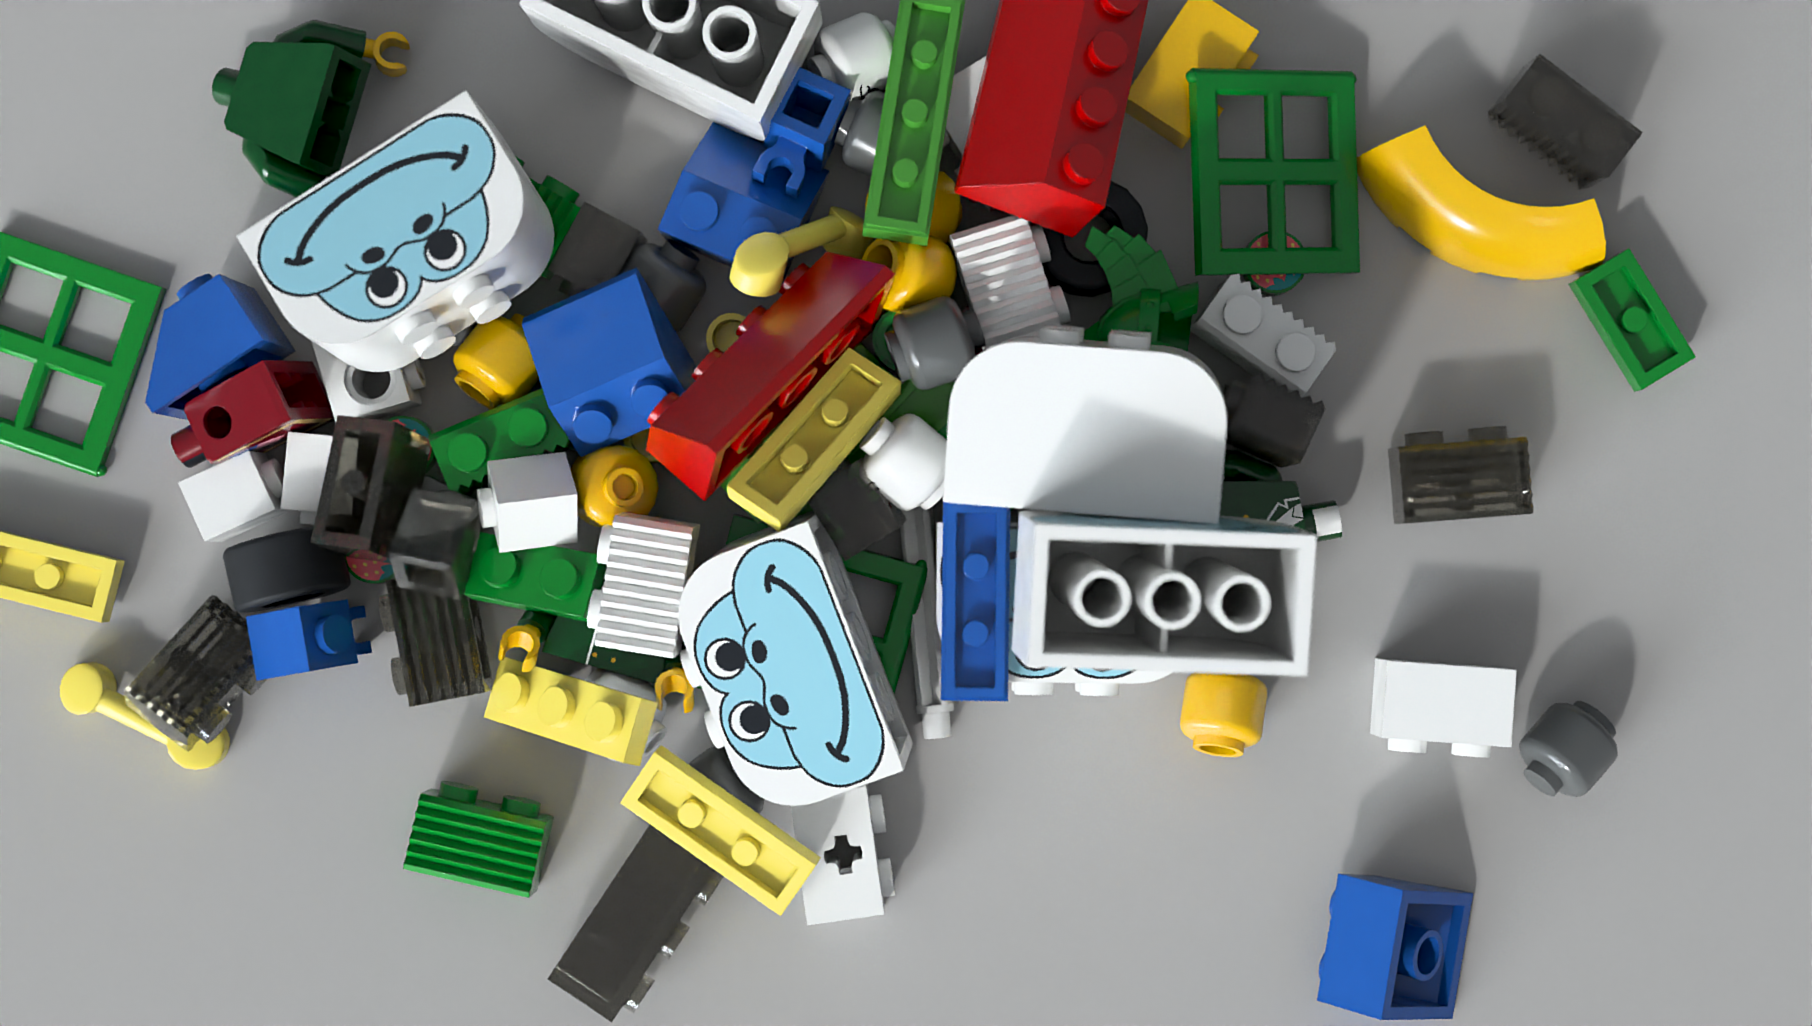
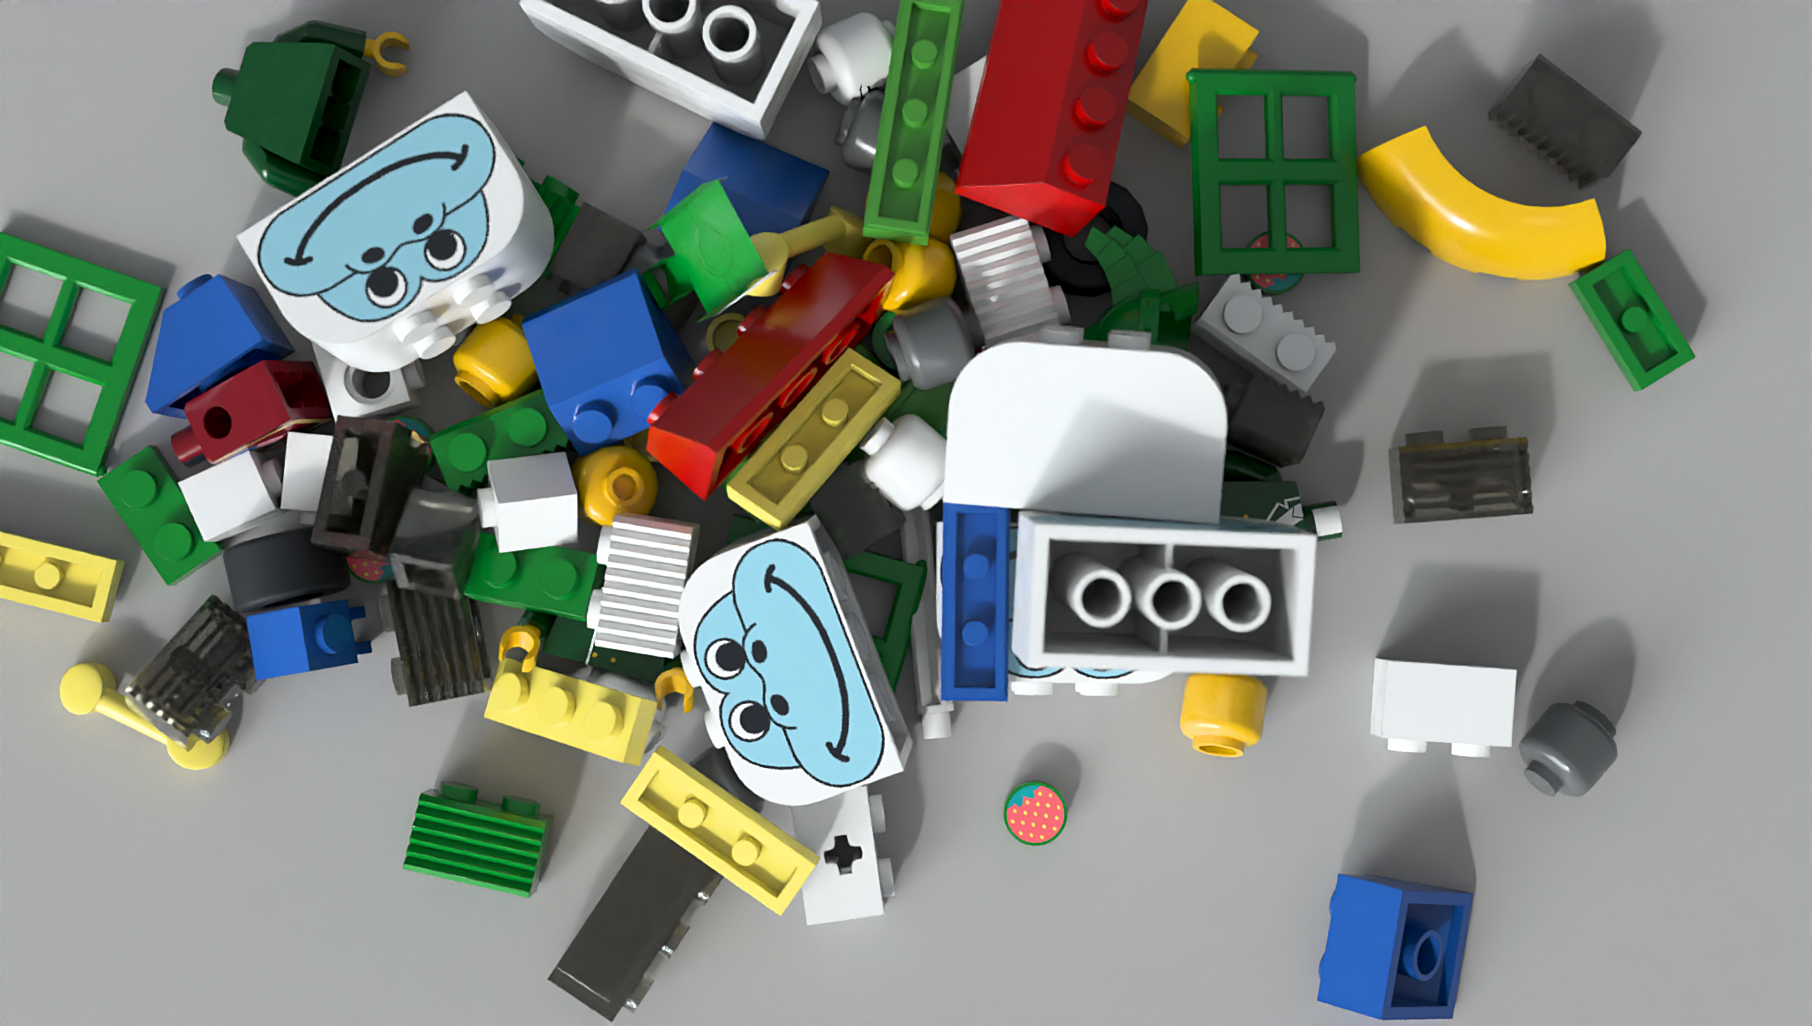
(158, 516): none -> green plate
(709, 251): none -> piece
(803, 129): blue brick -> none
(1034, 813): none -> coral tile

